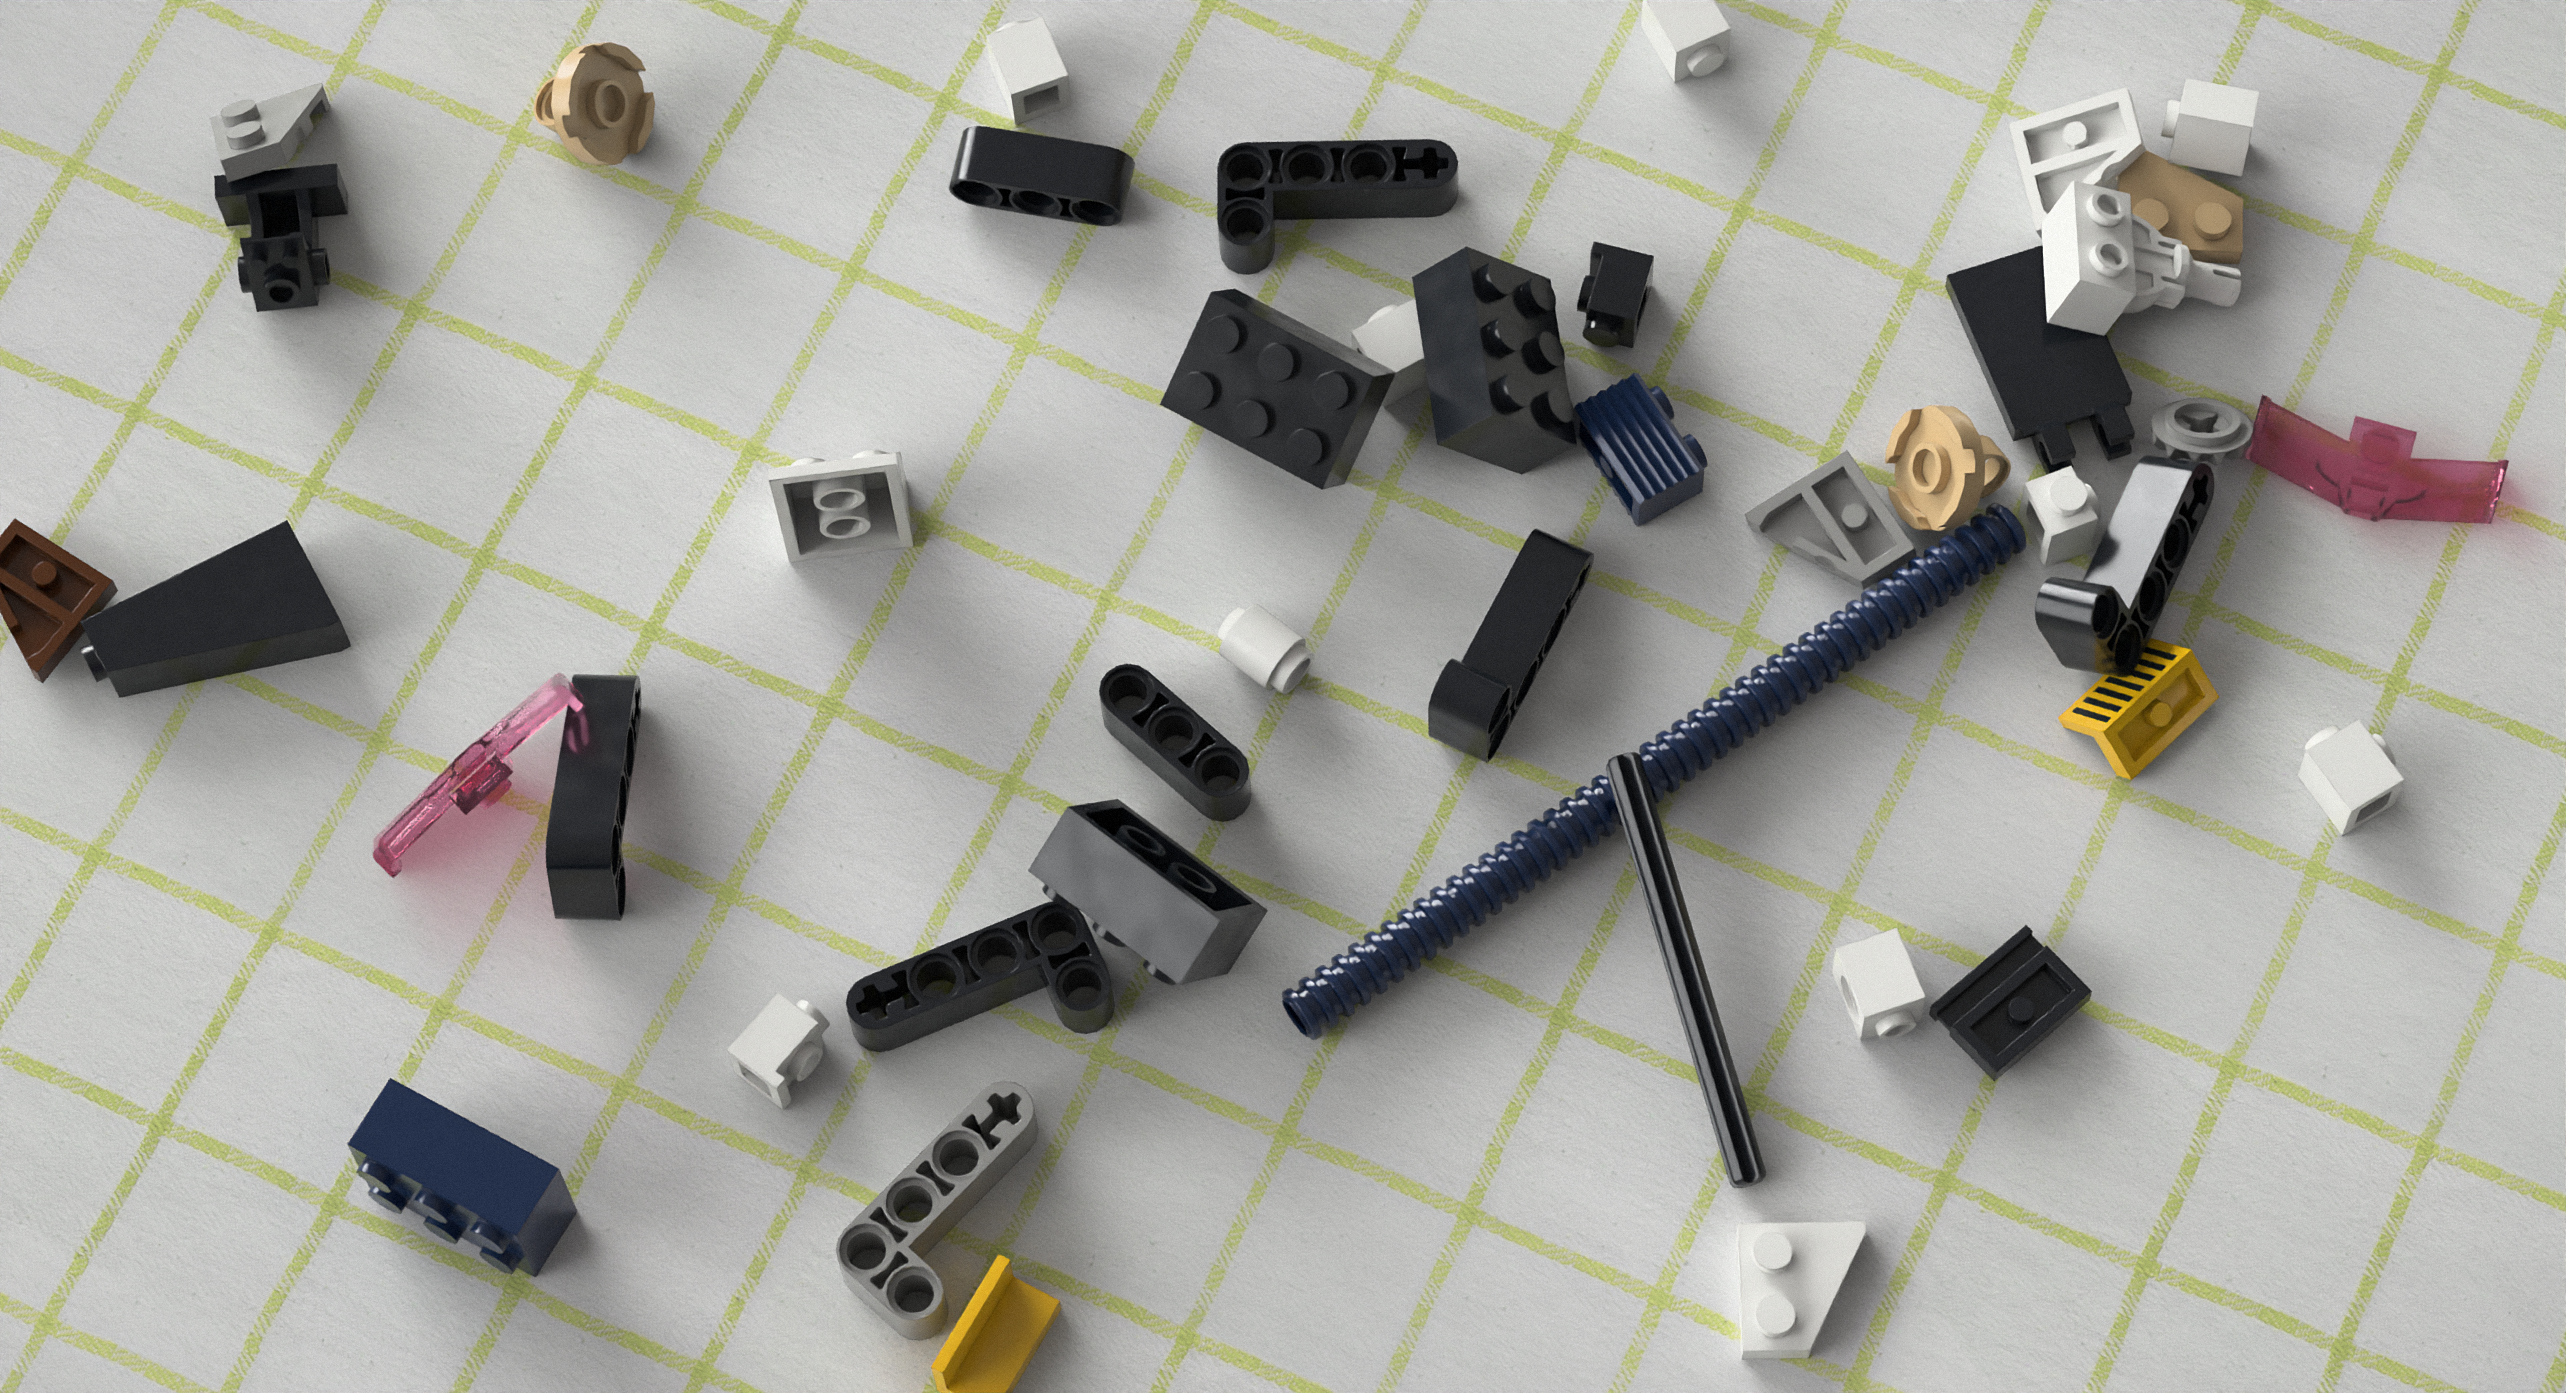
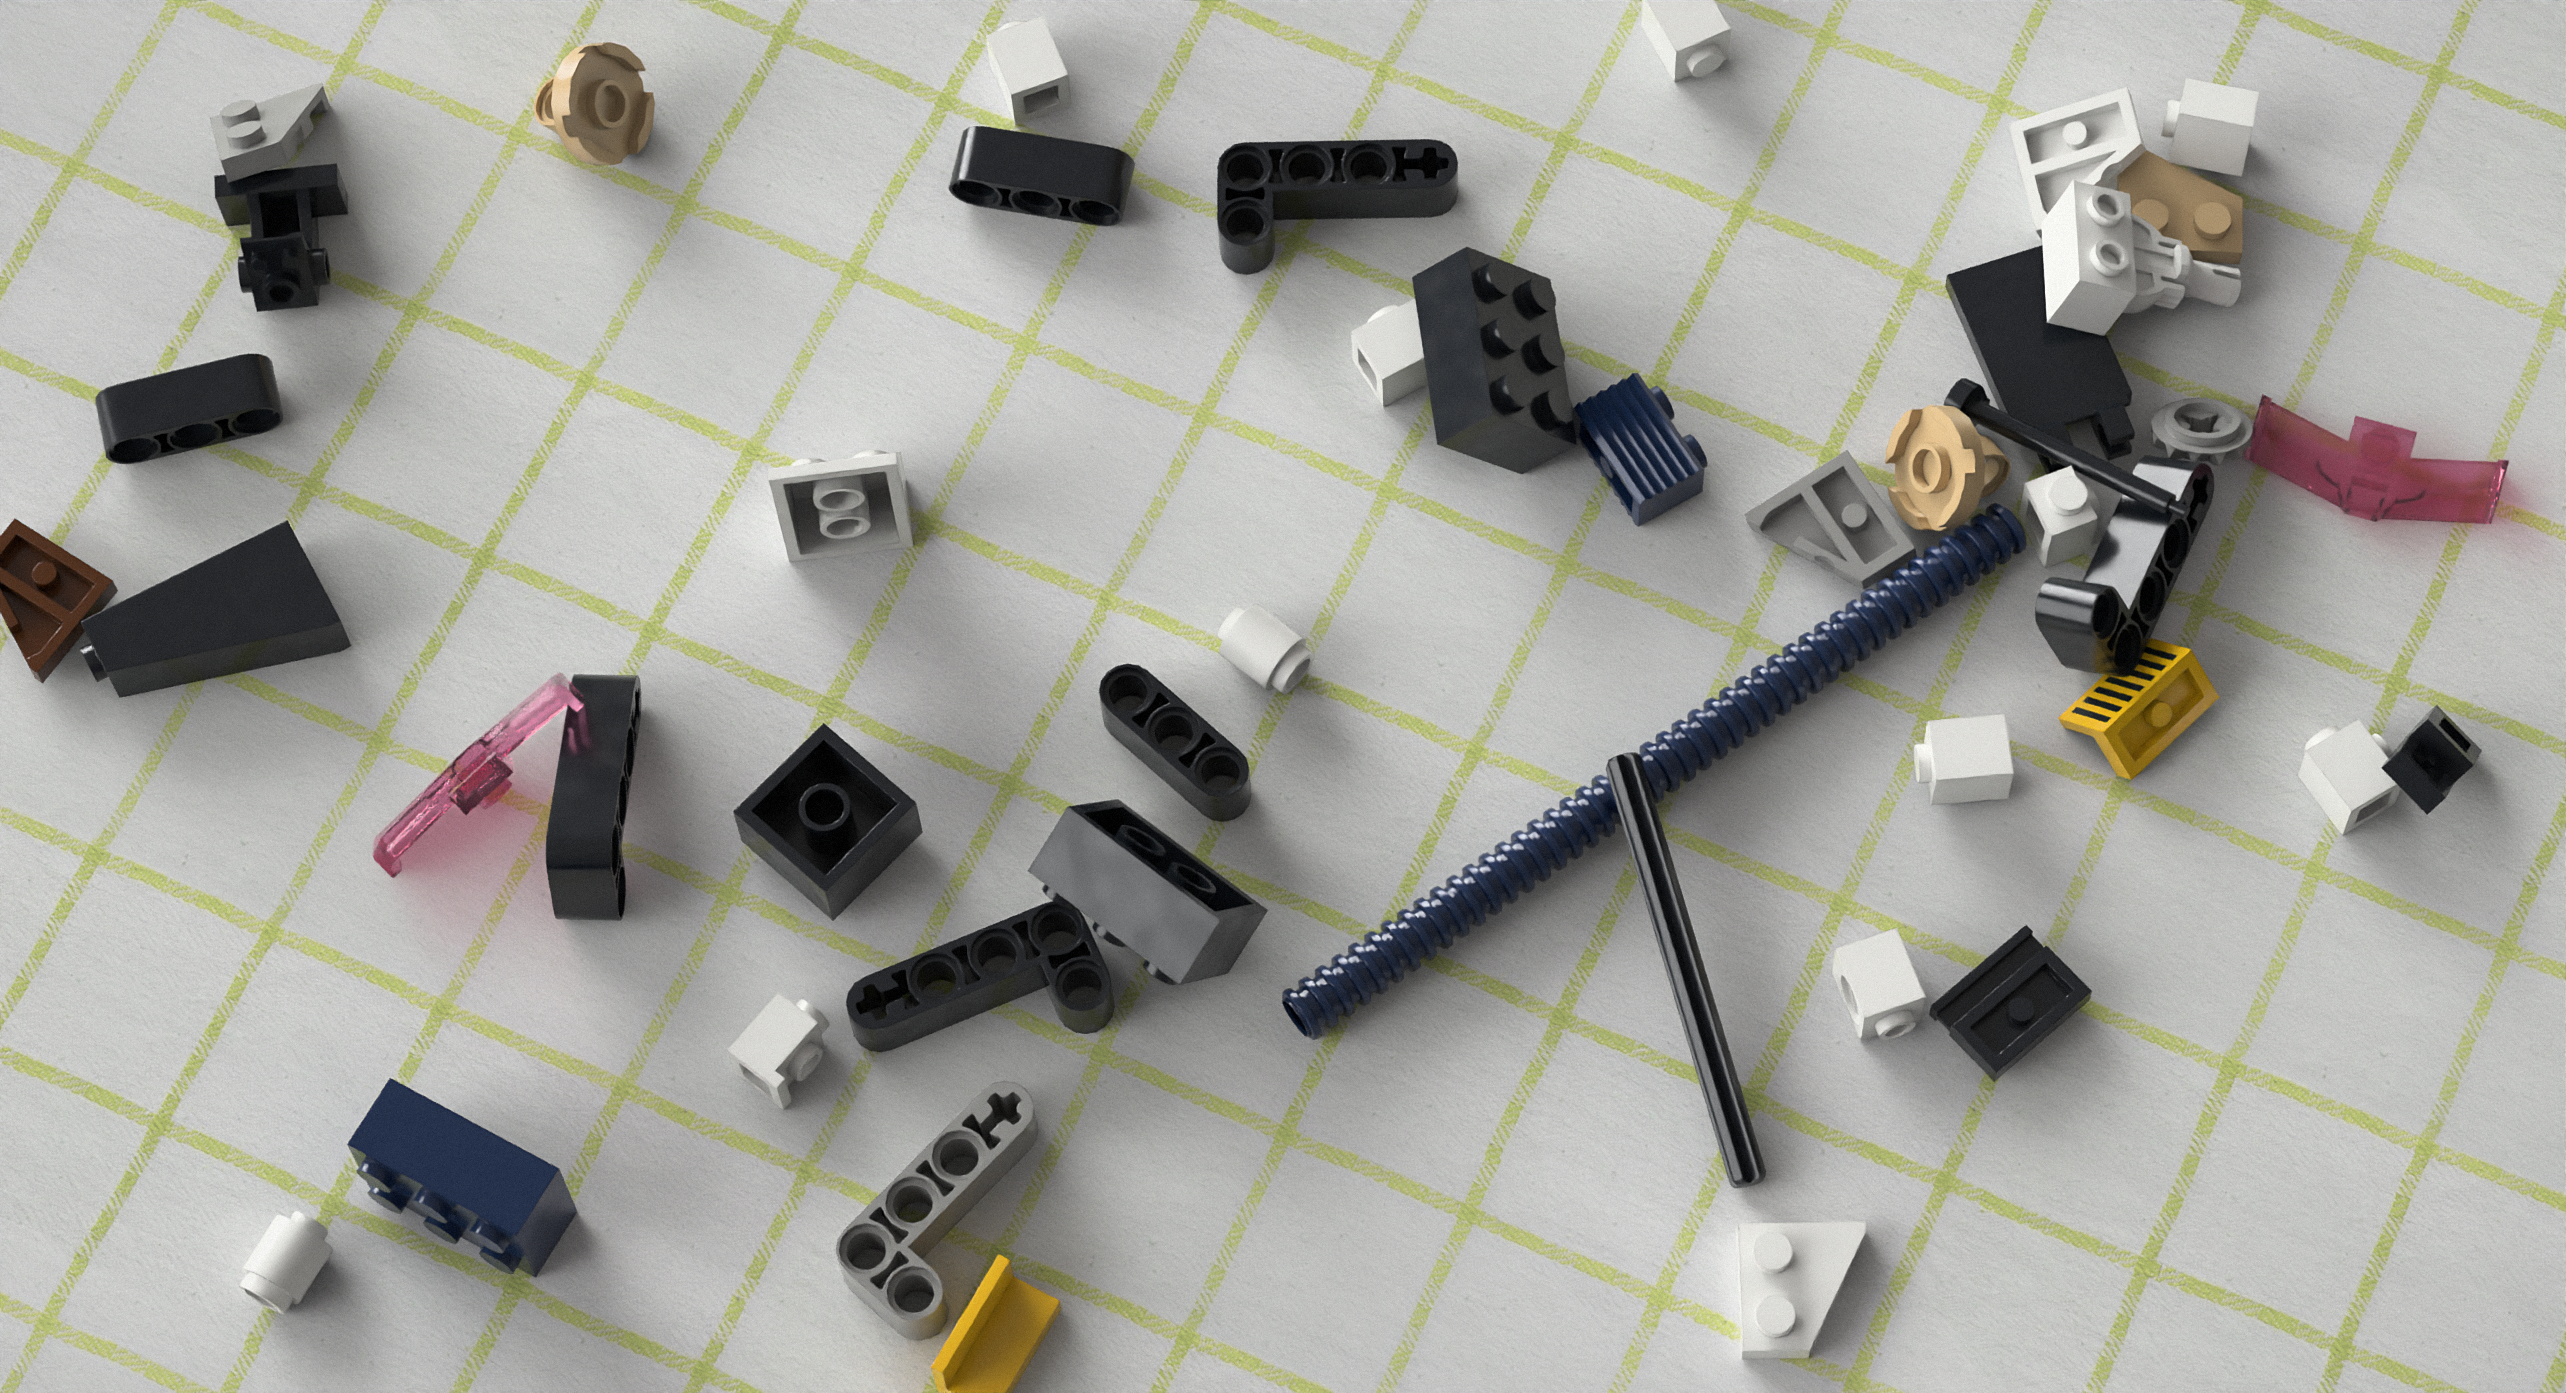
(189, 408): none -> black beam
(286, 1262): none -> white brick
(828, 821): none -> black brick
(1277, 388): black brick -> none
(1484, 691): black beam -> none
(1615, 295): black brick -> none
(1965, 759): none -> white brick
(1973, 402): none -> black piece
(2431, 759): none -> black slope

